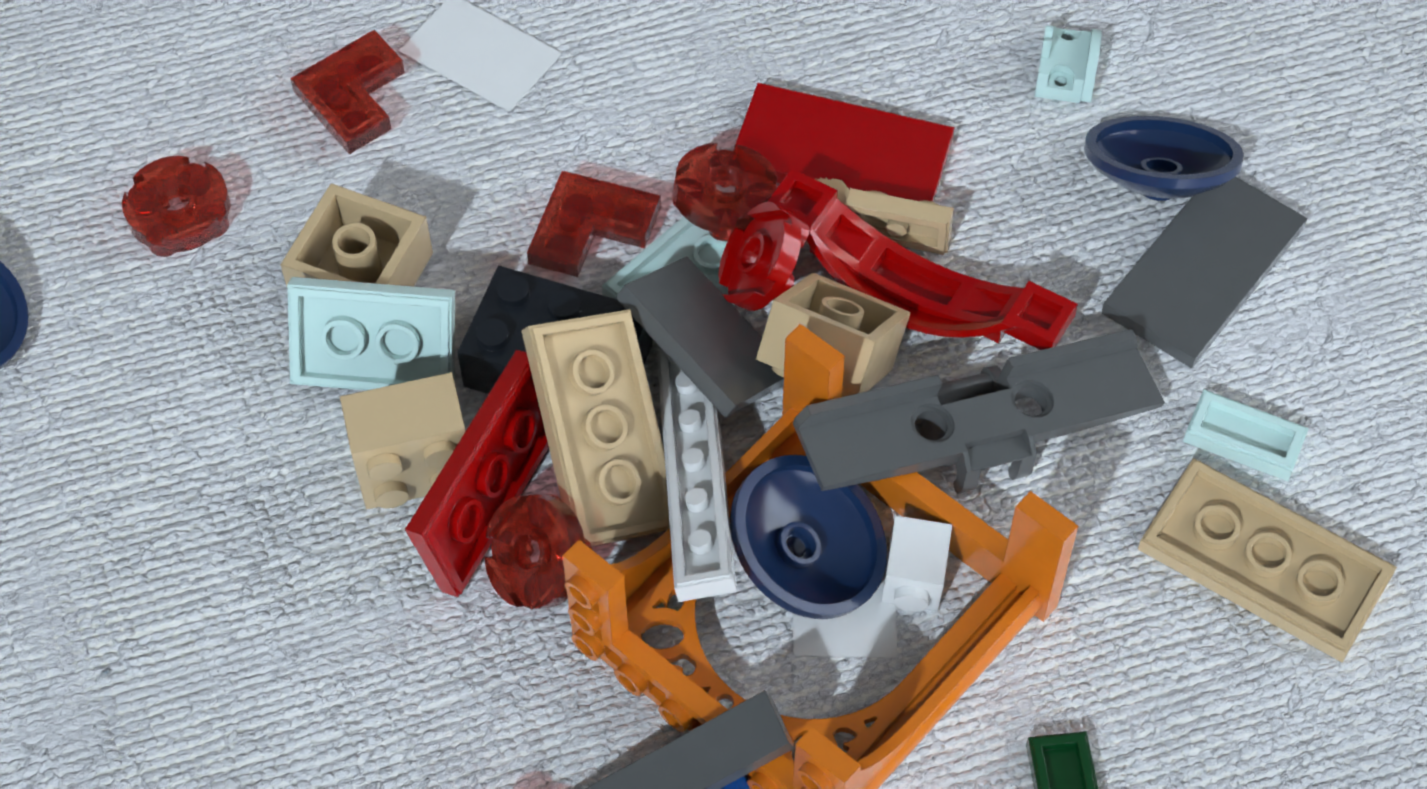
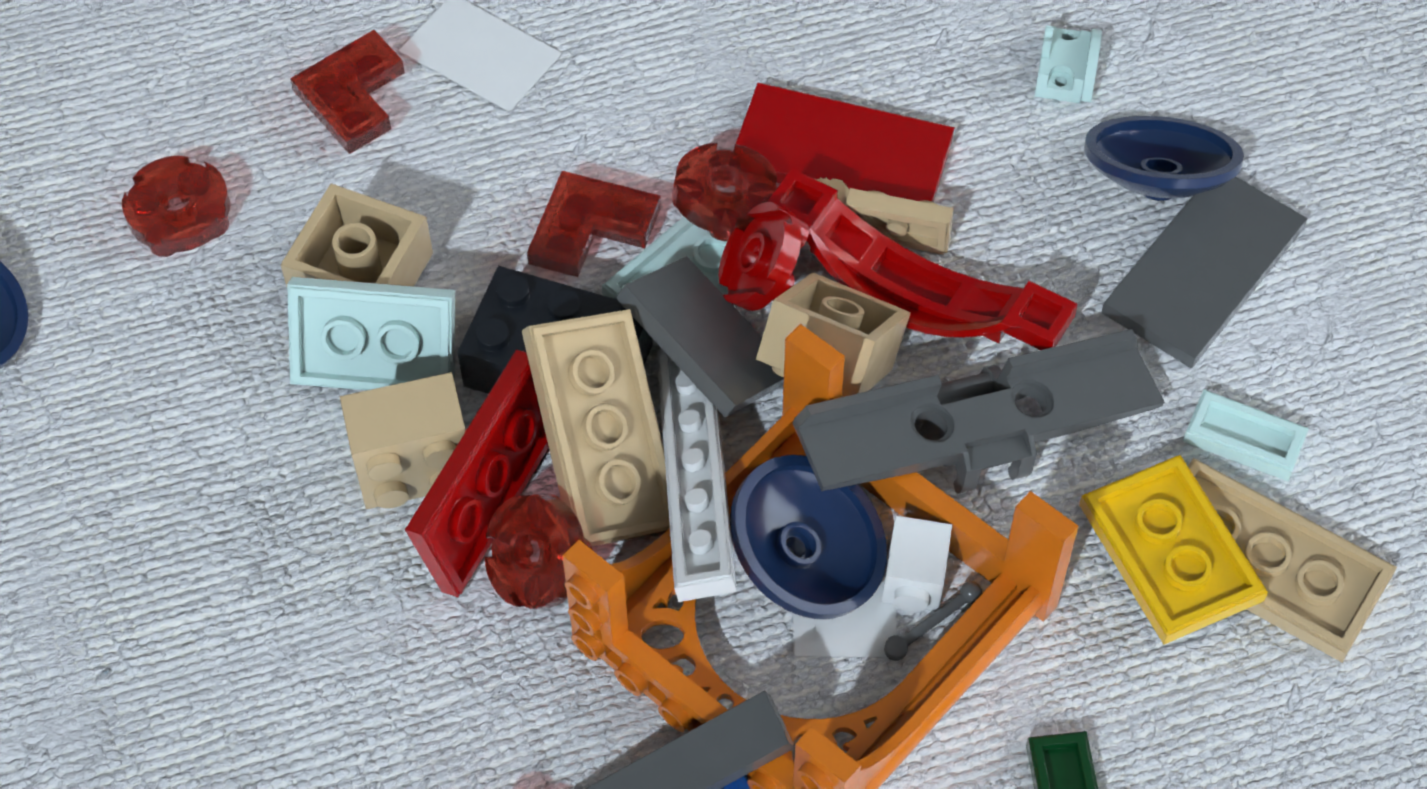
(897, 646): none -> dark grey hinge
(1172, 549): none -> yellow tile

